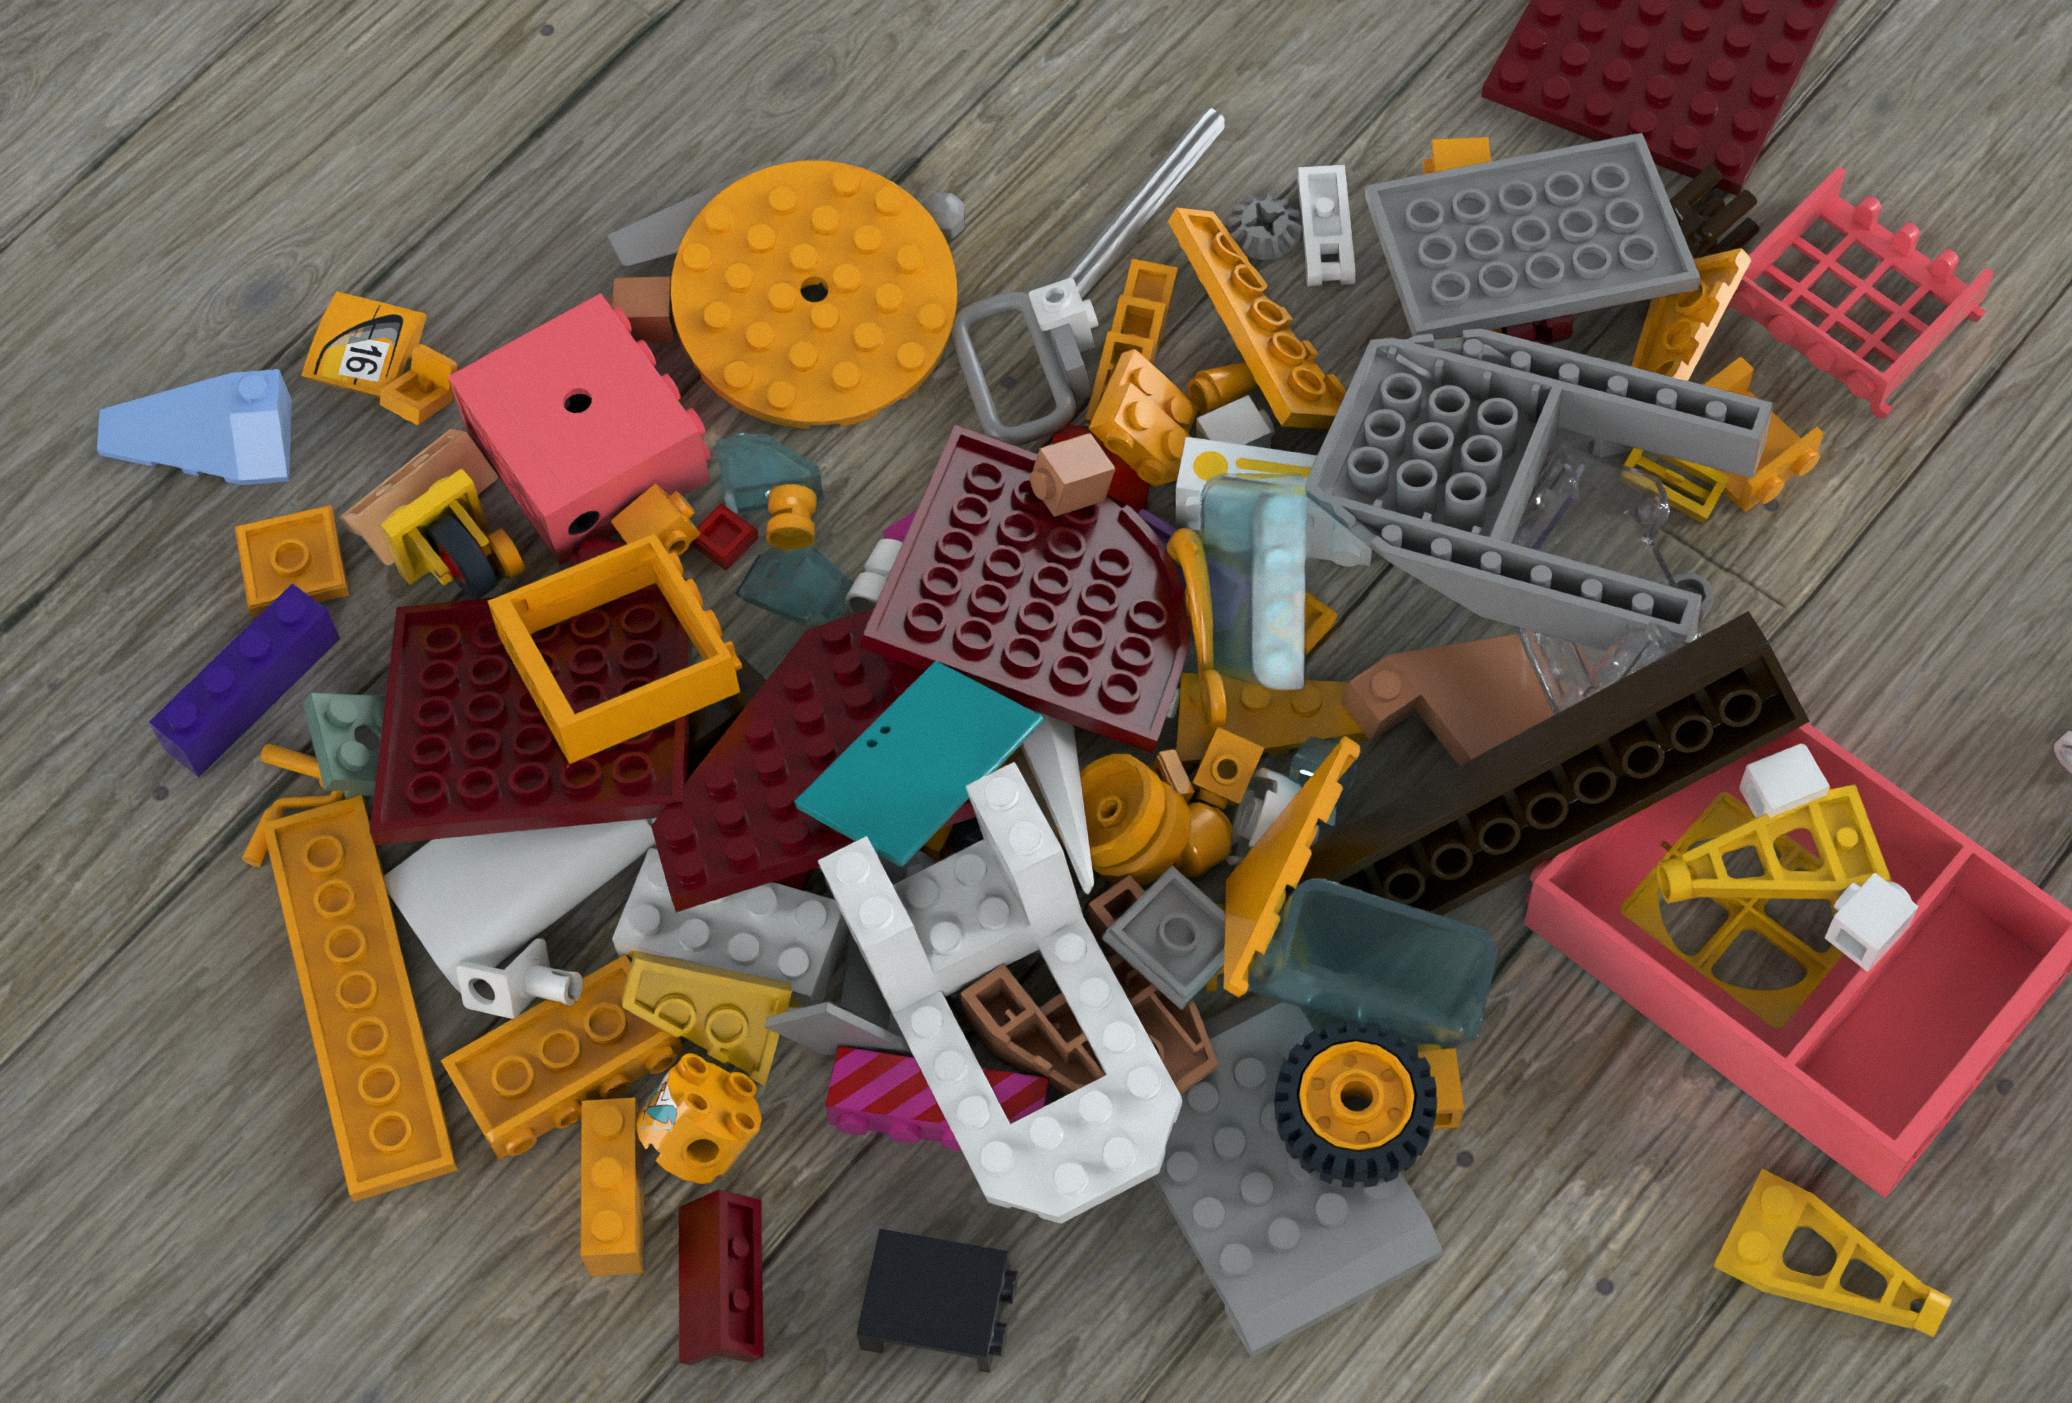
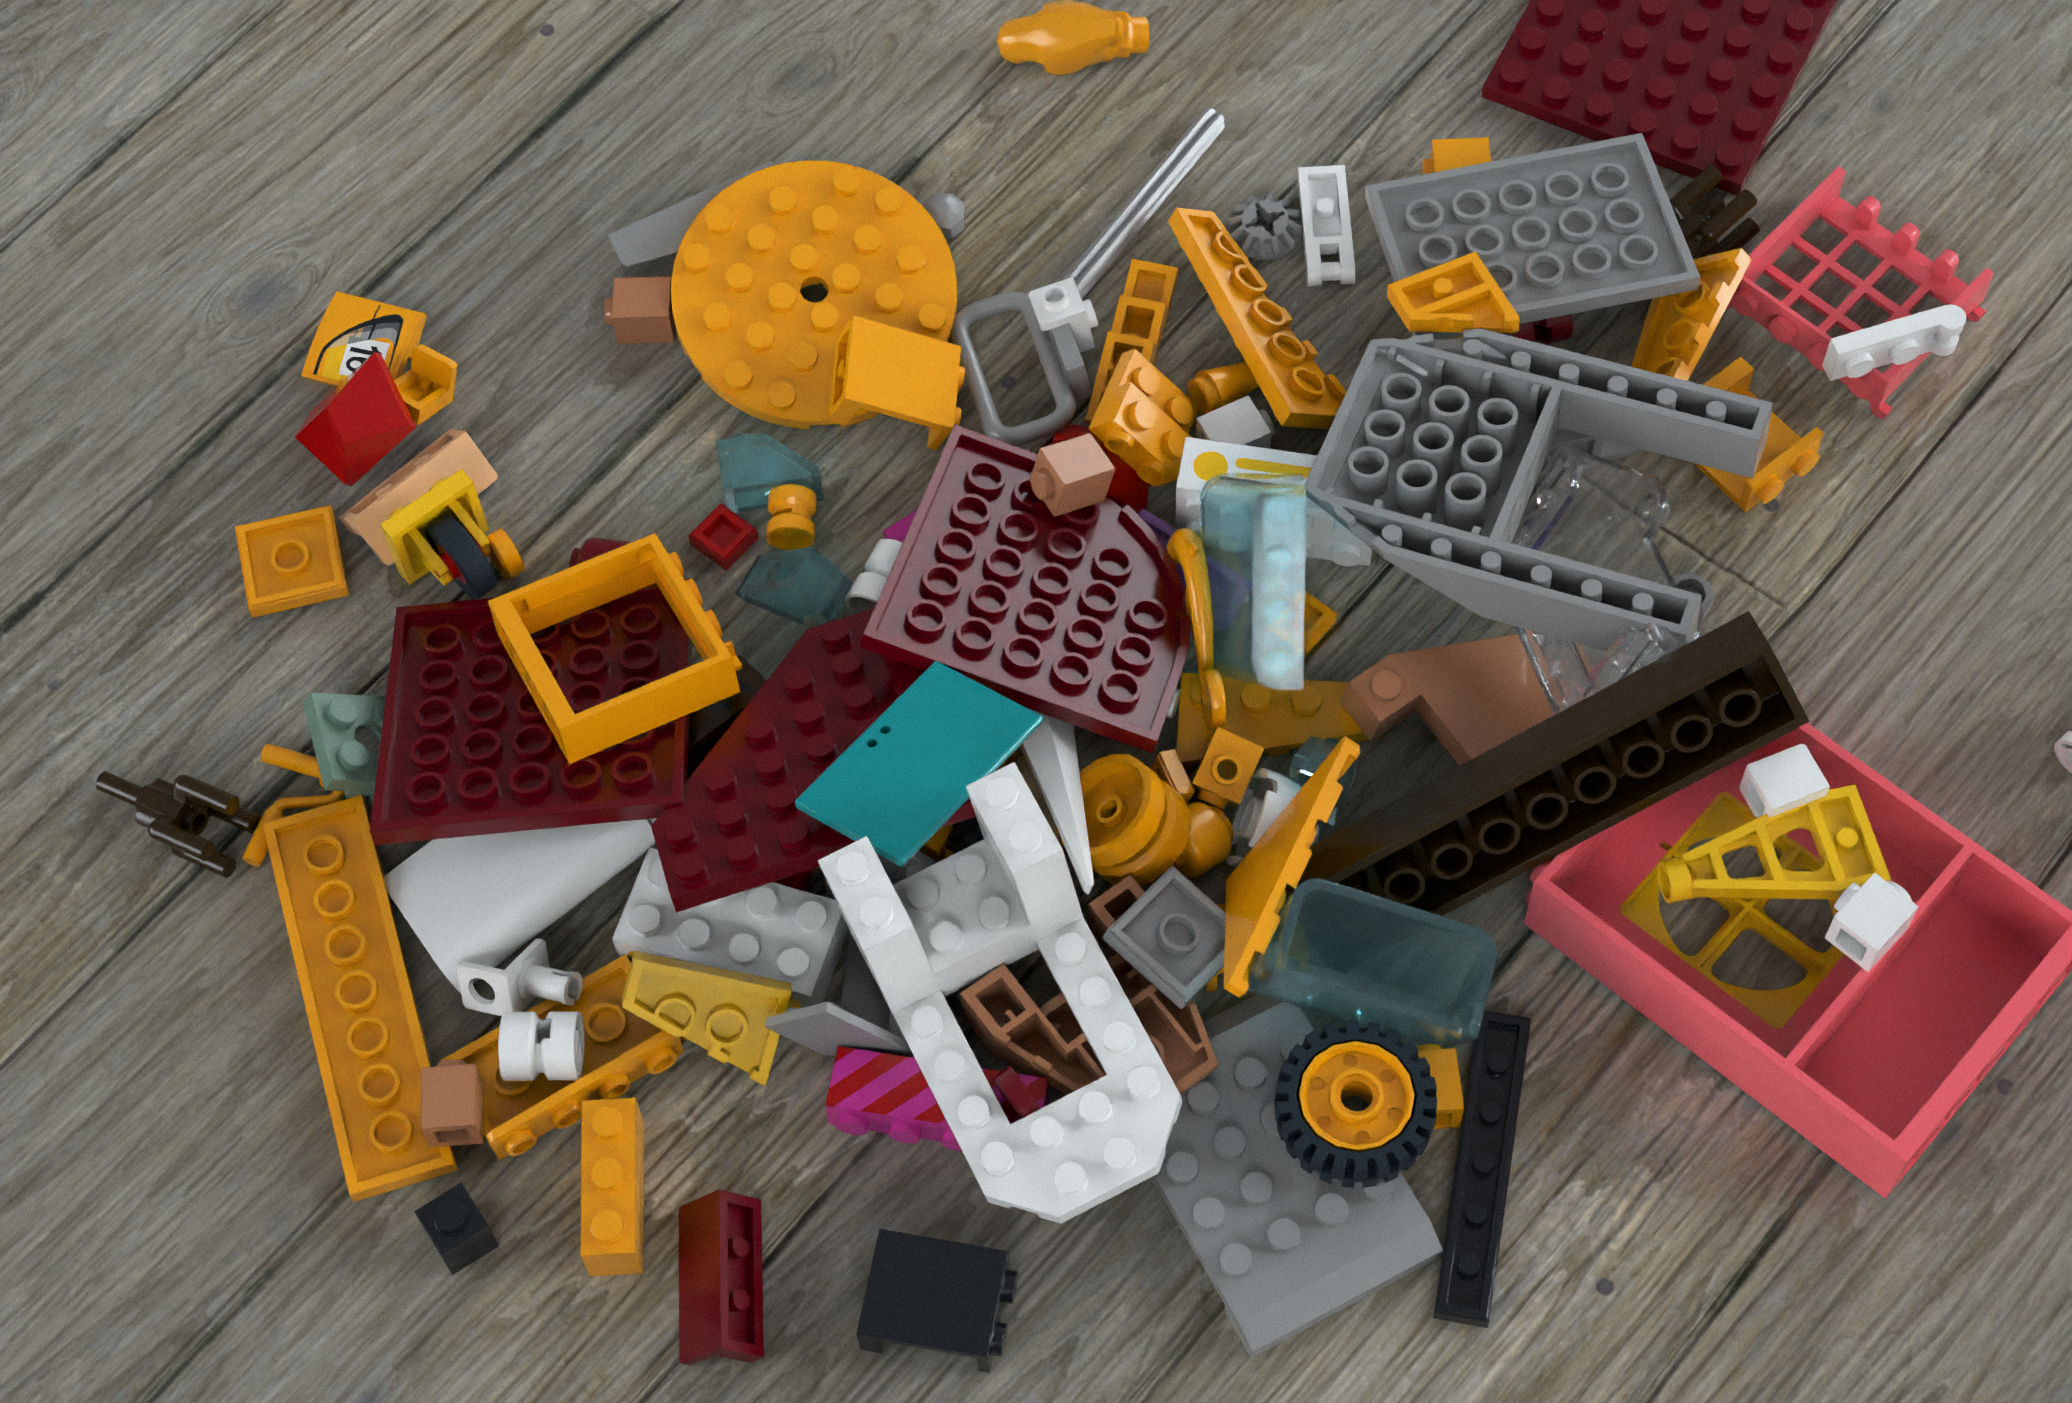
(180, 814): none -> dark brown plant
(217, 427): light blue wedge -> none
(245, 680): dark purple brick -> none
(357, 422): none -> red slope
(452, 1104): none -> nougat brick
(456, 1228): none -> black brick
(541, 1046): none -> white wheel
(580, 424): coral gear -> none
(659, 514): light orange brick -> none
(699, 1119): light orange brick -> none
(897, 377): none -> light orange panel
(1015, 1092): none -> dark red tile
(1072, 36): none -> light orange animal
(1453, 299): none -> light orange wing
(1482, 1170): none -> black tile
(1675, 499): yellow tile -> none
(1764, 1230): yellow plate -> none
(1895, 342): none -> white plate

